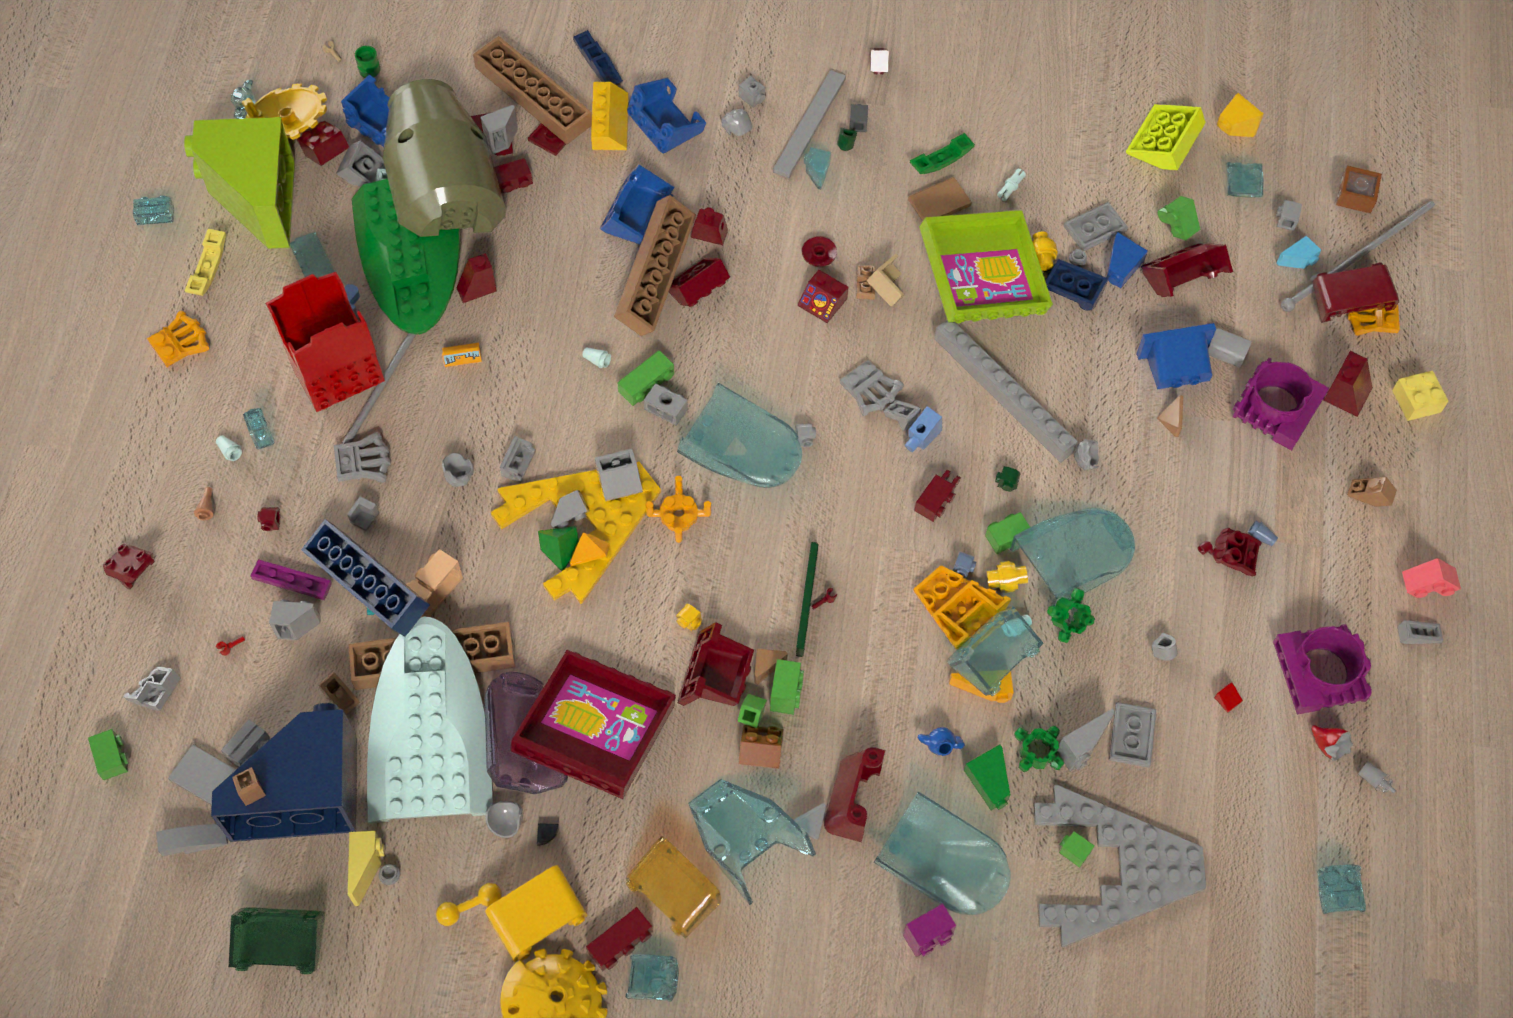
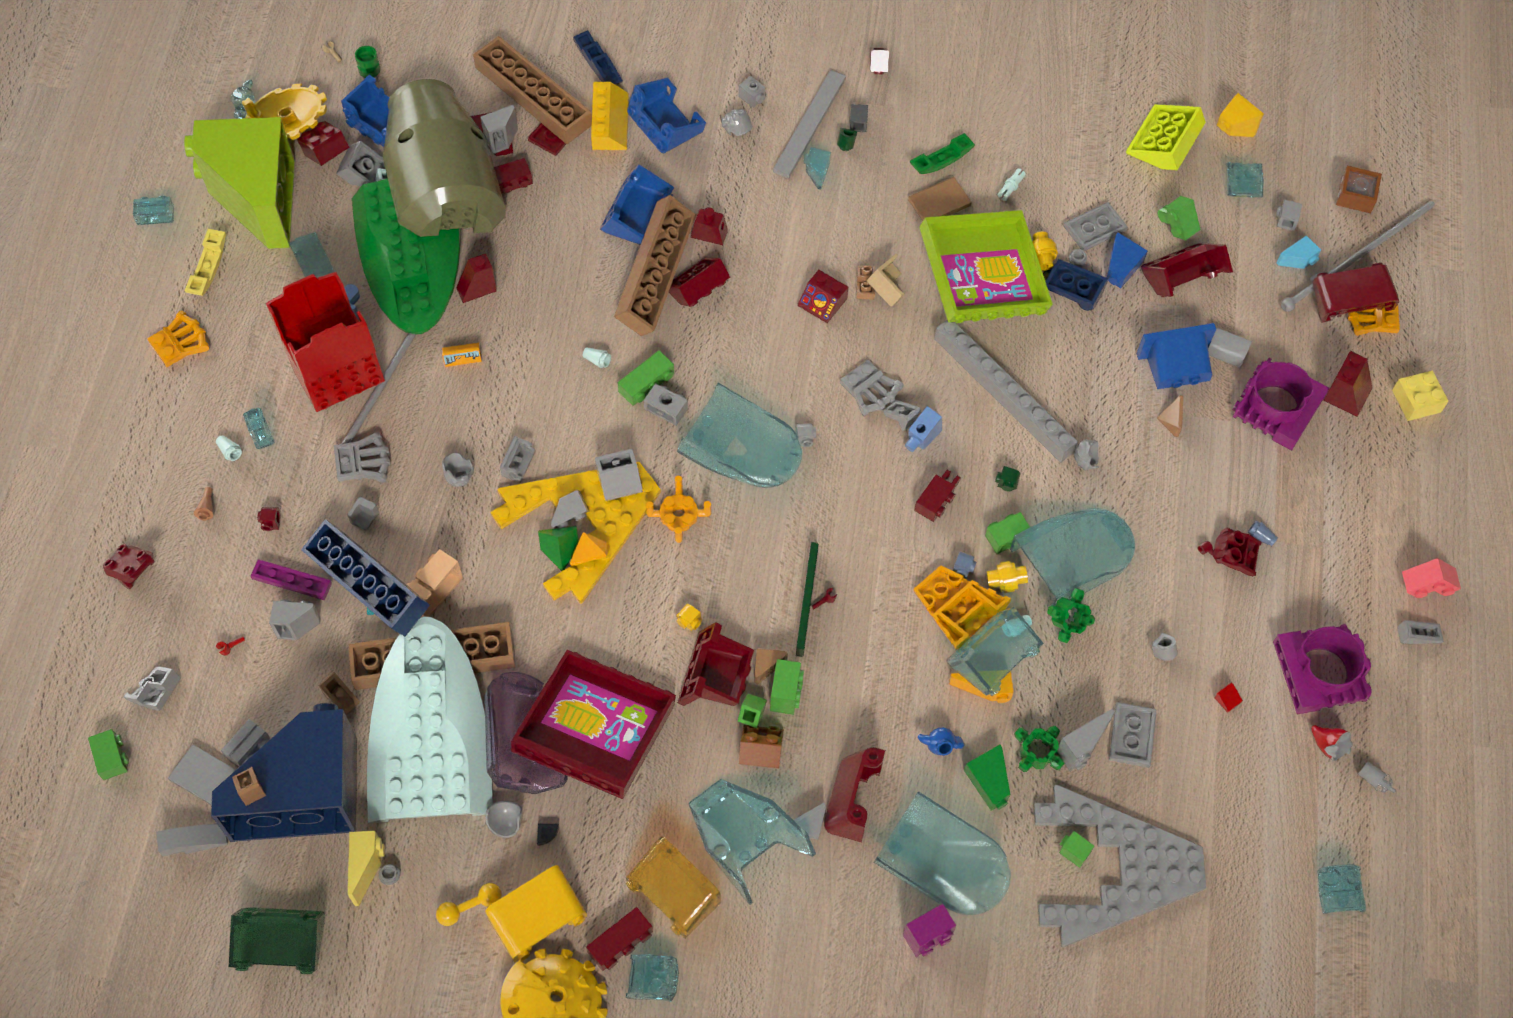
(822, 246): dark red dish -> none
(1373, 491): medium nougat slope -> none

